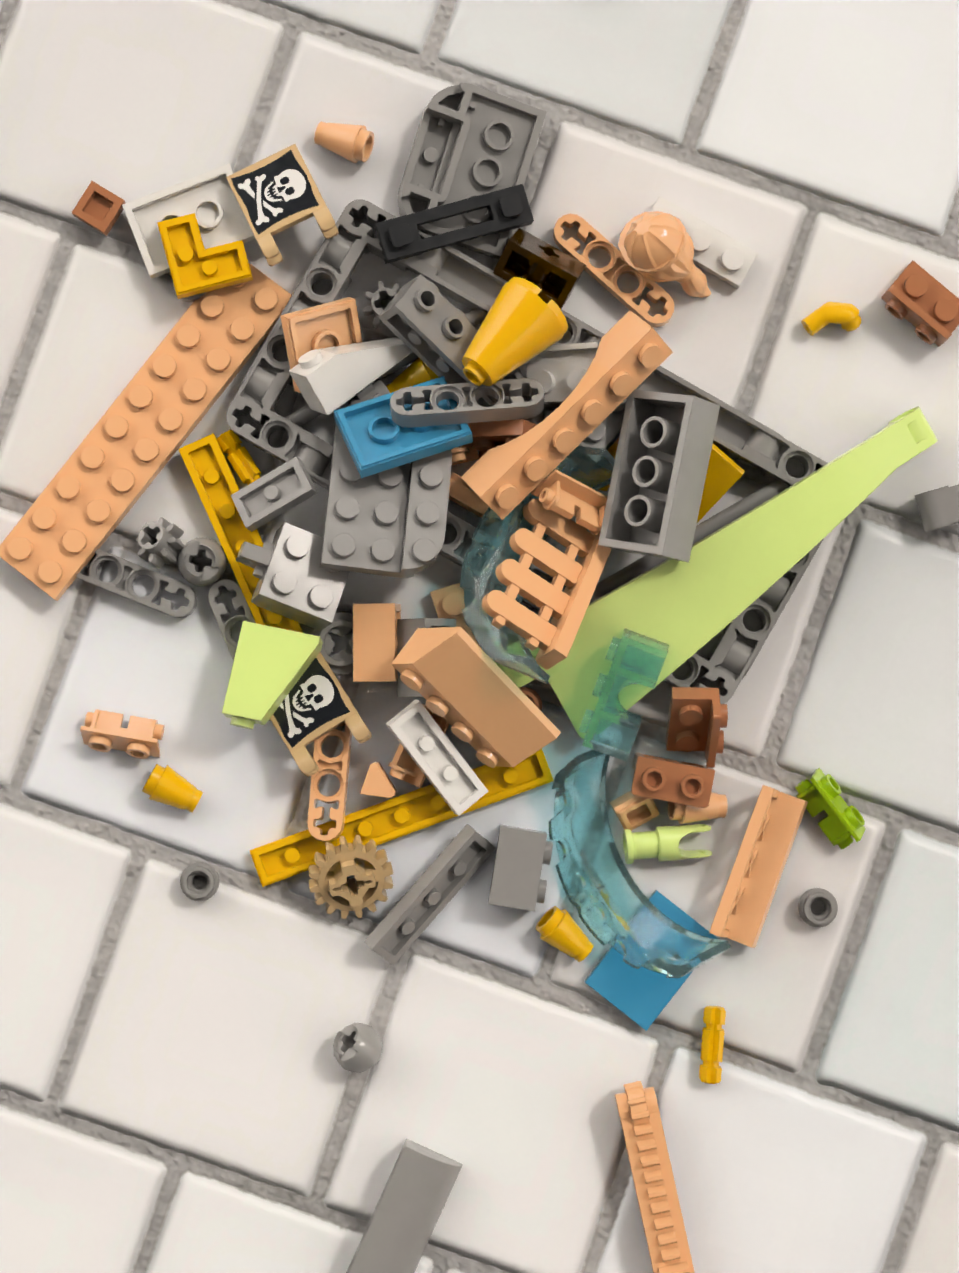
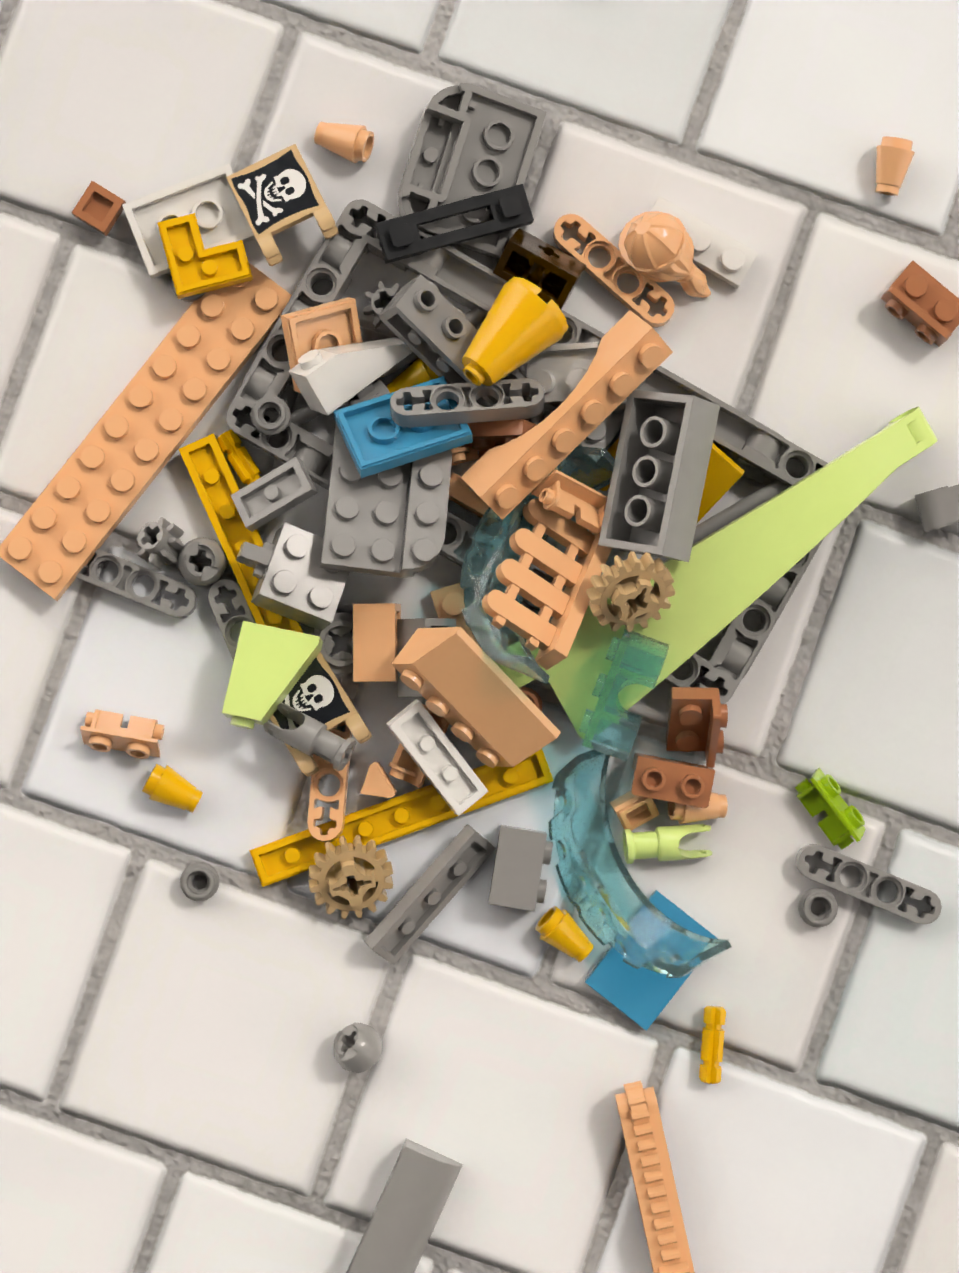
(265, 404): none -> light grey plate
(312, 738): none -> light grey piece
(630, 591): none -> tan gear
(758, 866): light nougat fence -> none
(832, 312): yellow arm -> none
(869, 880): none -> light grey beam
(892, 164): none -> light nougat cone

